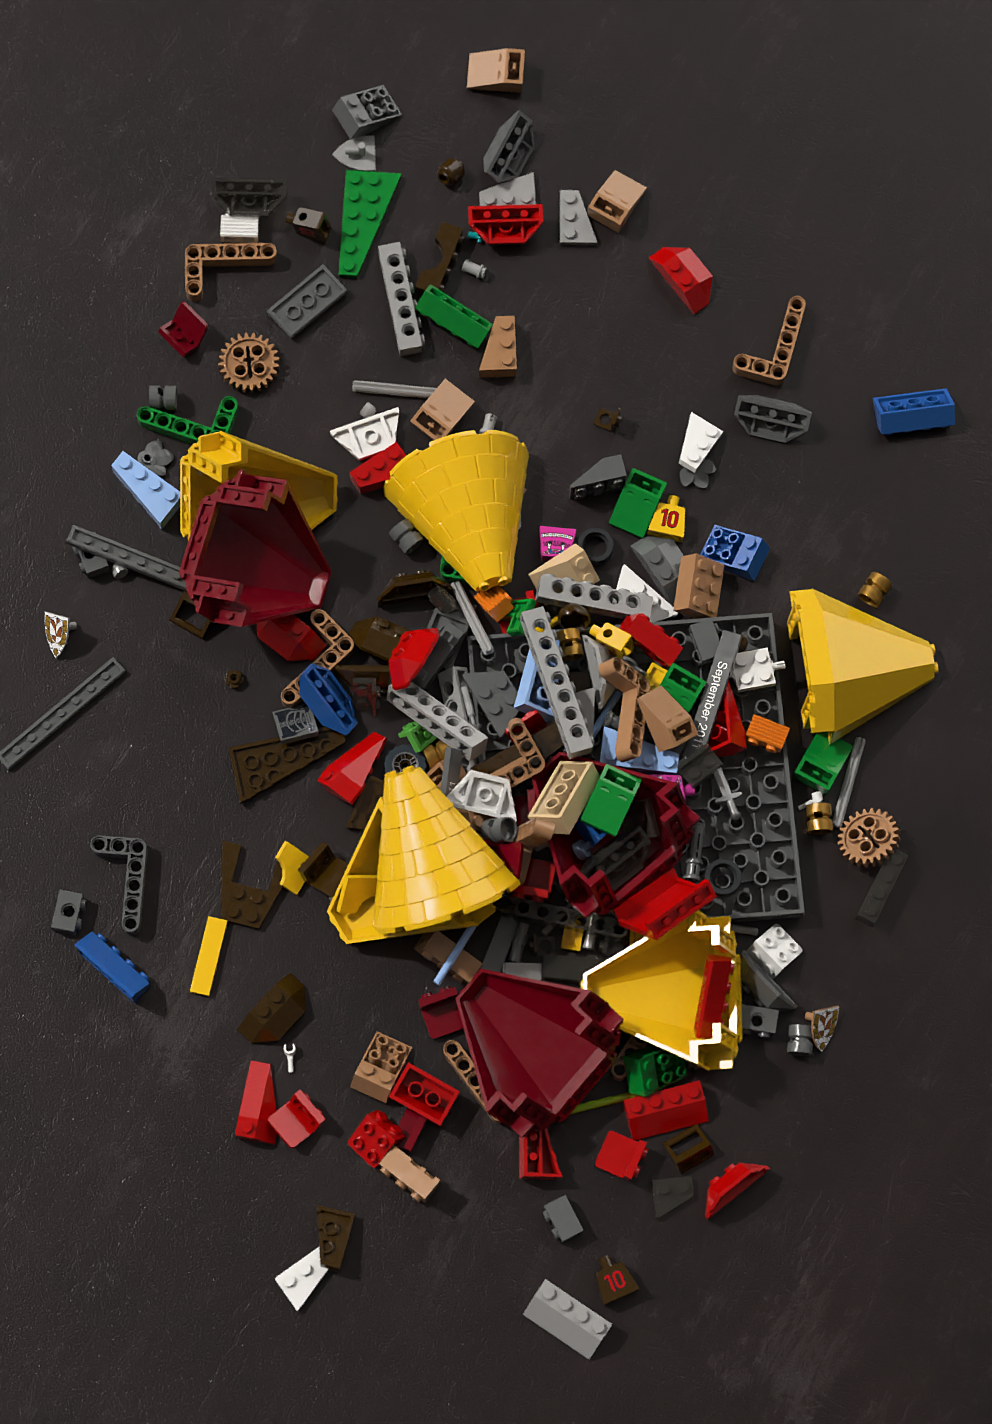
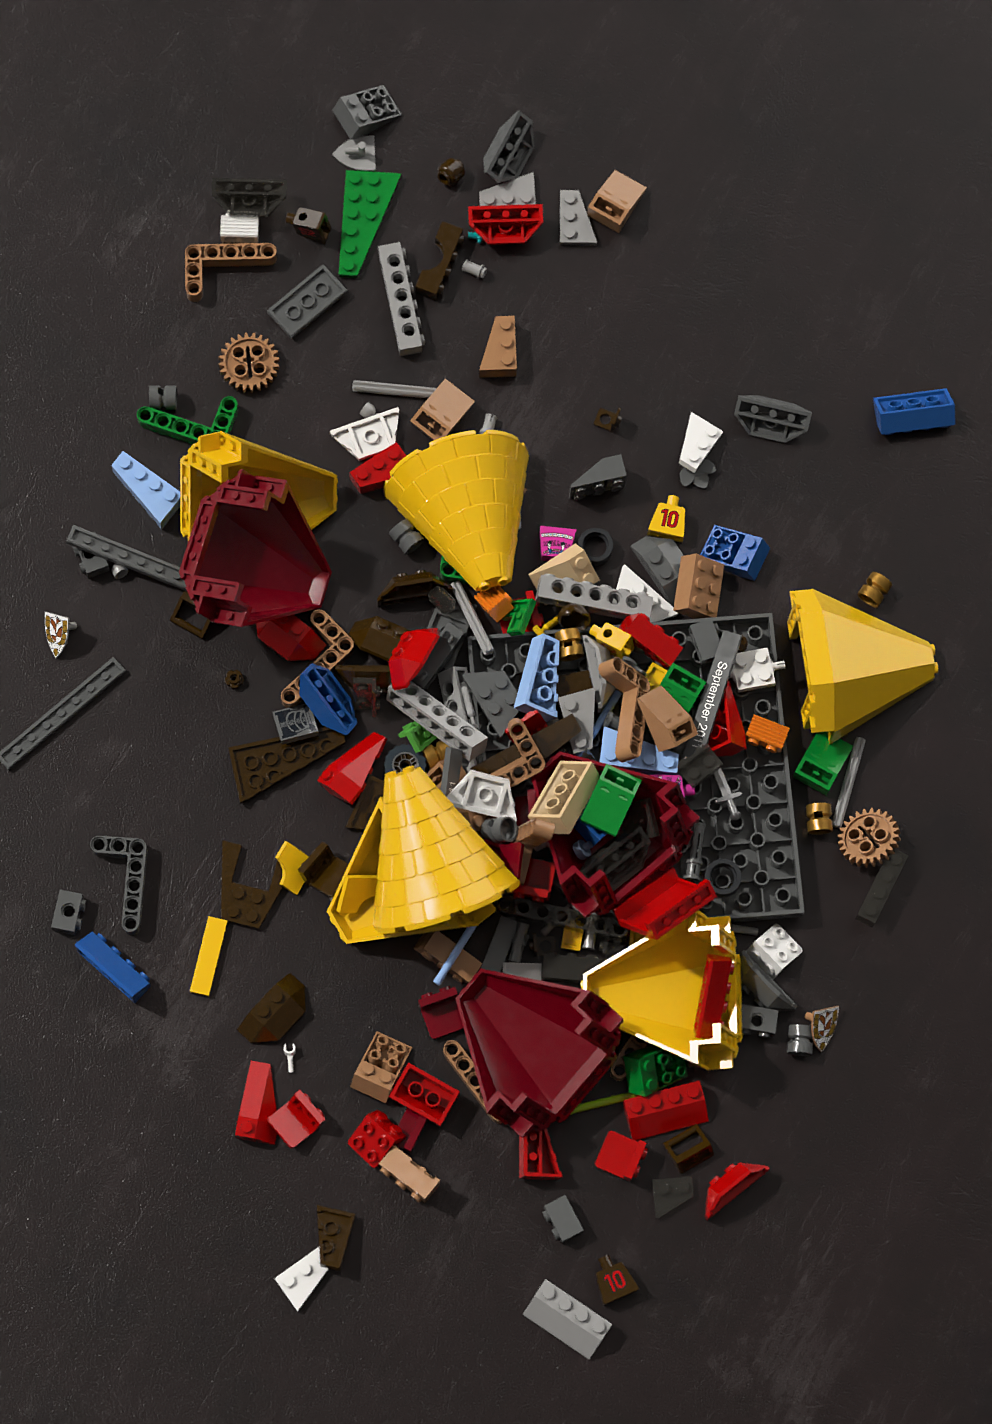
(158, 458): dark grey plate -> none
(185, 330): dark red bracket -> none
(454, 316): green brick -> none
(496, 70): slope -> none
(574, 746): light grey brick -> none
(638, 503): green slope -> none
(685, 275): red wedge -> none
(782, 349): medium nougat beam -> none
(816, 798): white hand -> none

